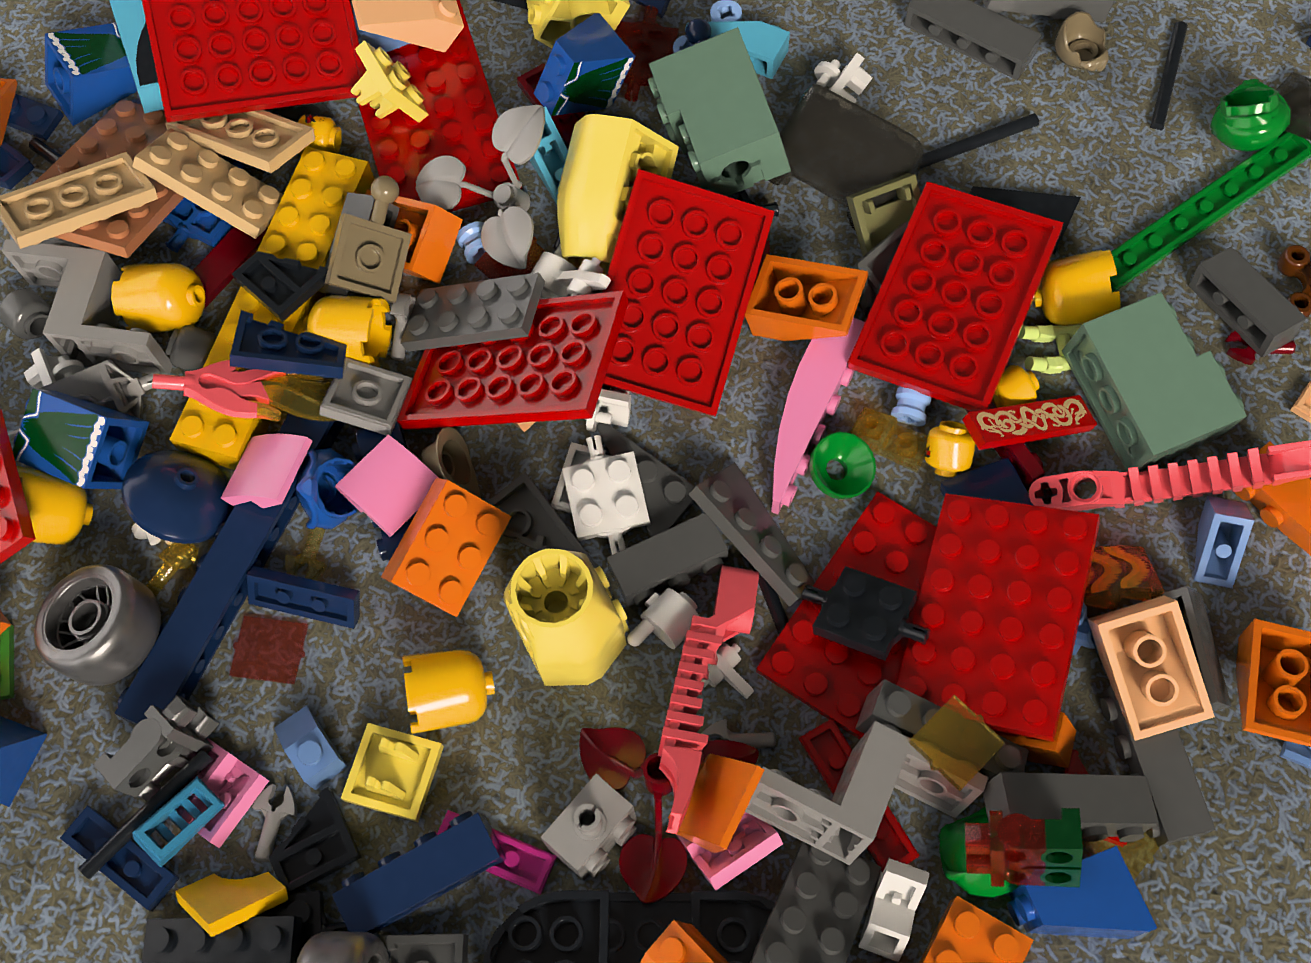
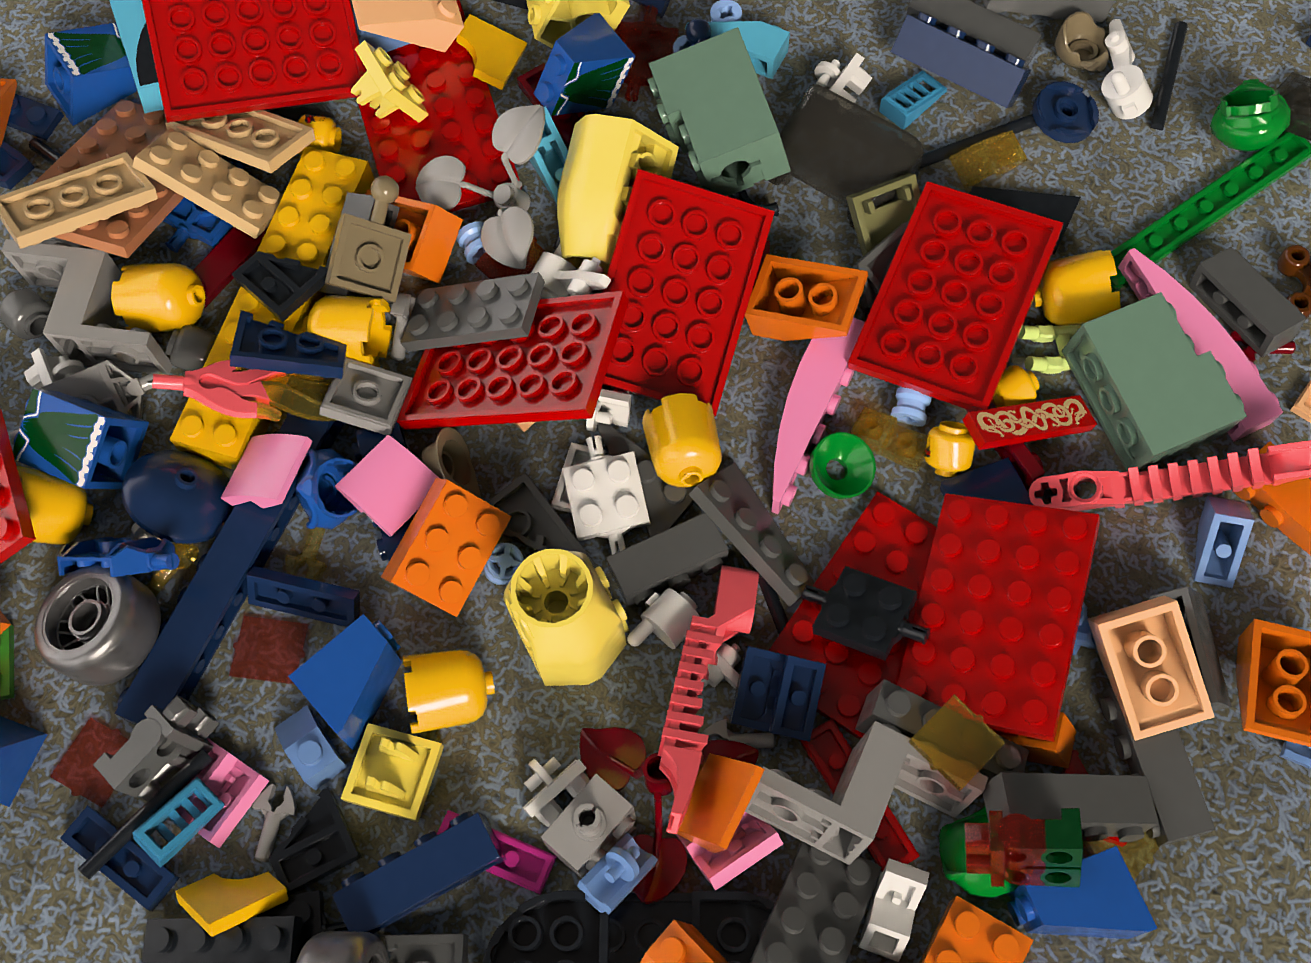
(77, 766): none -> clear red piece
(120, 554): none -> blue plate
(350, 677): none -> blue slope
(492, 50): none -> yellow tile
(506, 556): none -> light blue wheel
(543, 804): none -> white hips
(616, 874): none -> medium blue hips
(682, 440): none -> yellow cylinder
(777, 693): none -> dark blue slope
(905, 116): none -> dark azure slope
(961, 60): none -> dark blue brick
(988, 157): none -> clear yellow slope
(1065, 112): none -> dark blue plate
(1119, 574): slope -> none
(1126, 84): none -> white piece
(1207, 335): none -> bright pink slope

